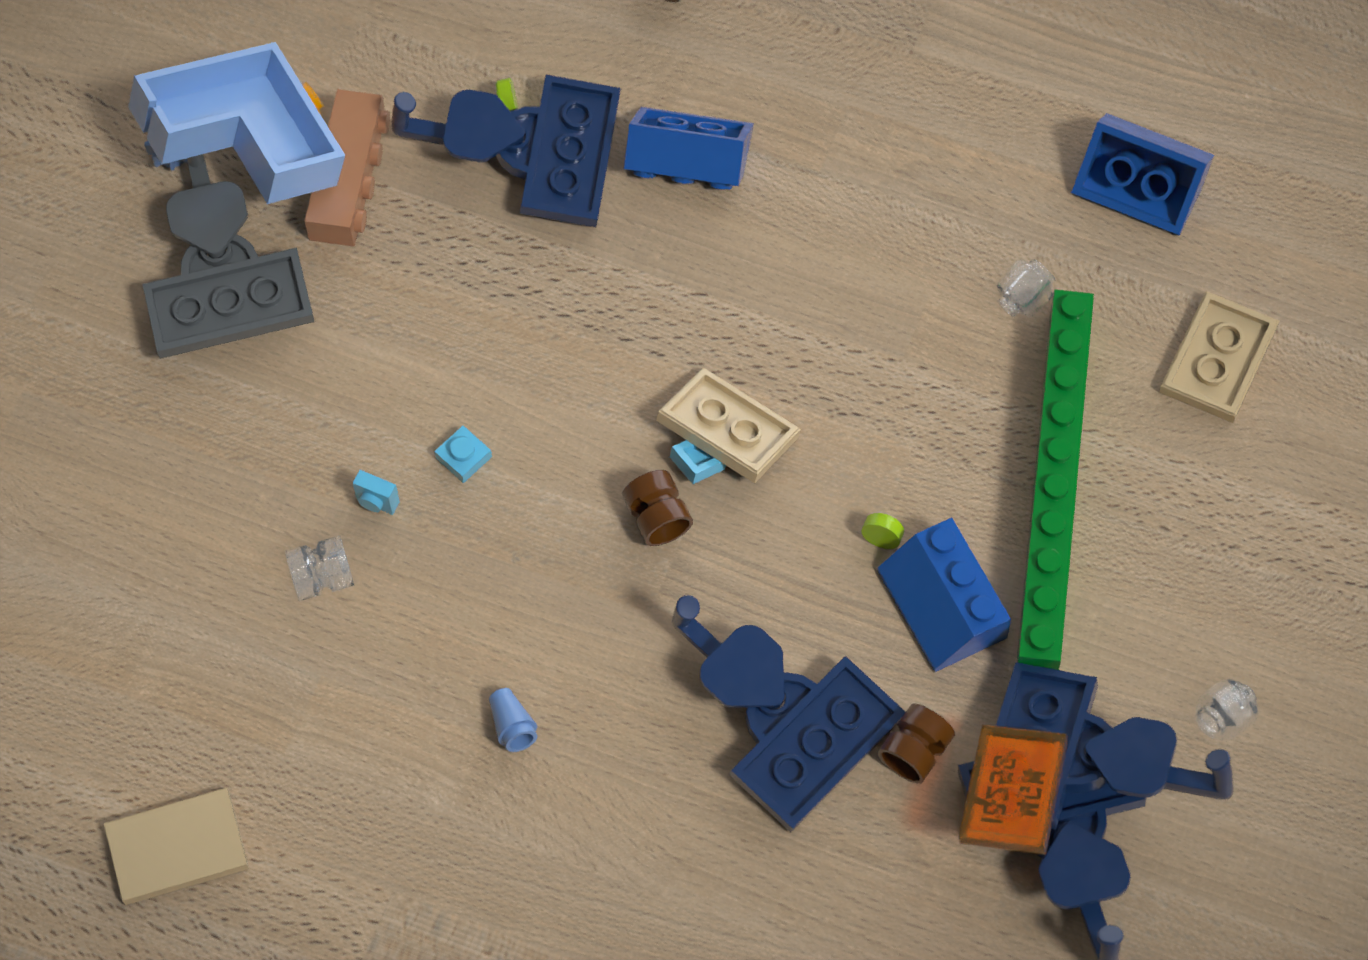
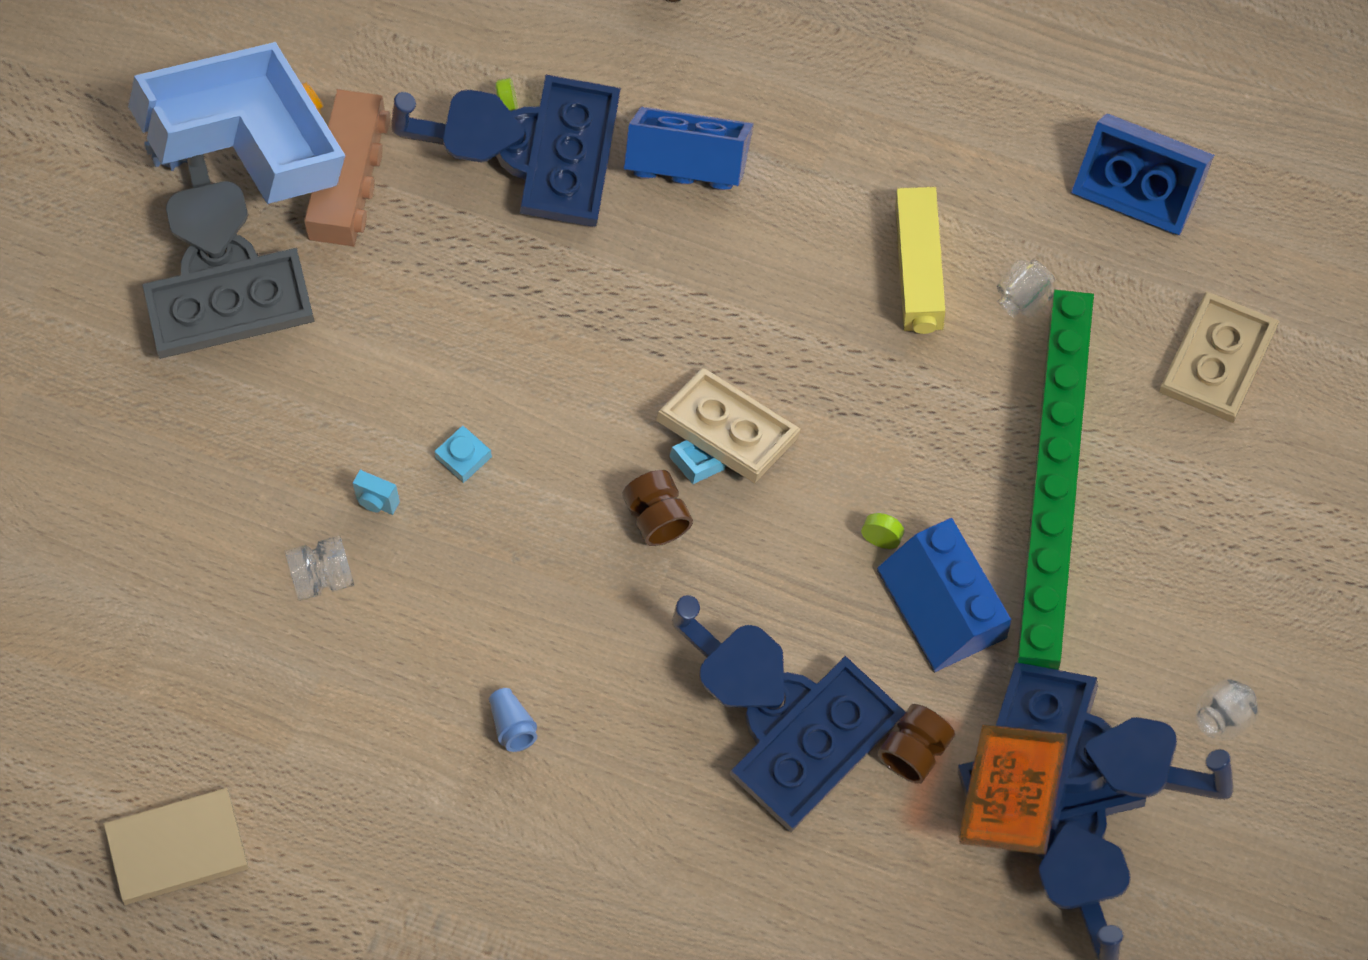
(920, 259): none -> light yellow brick

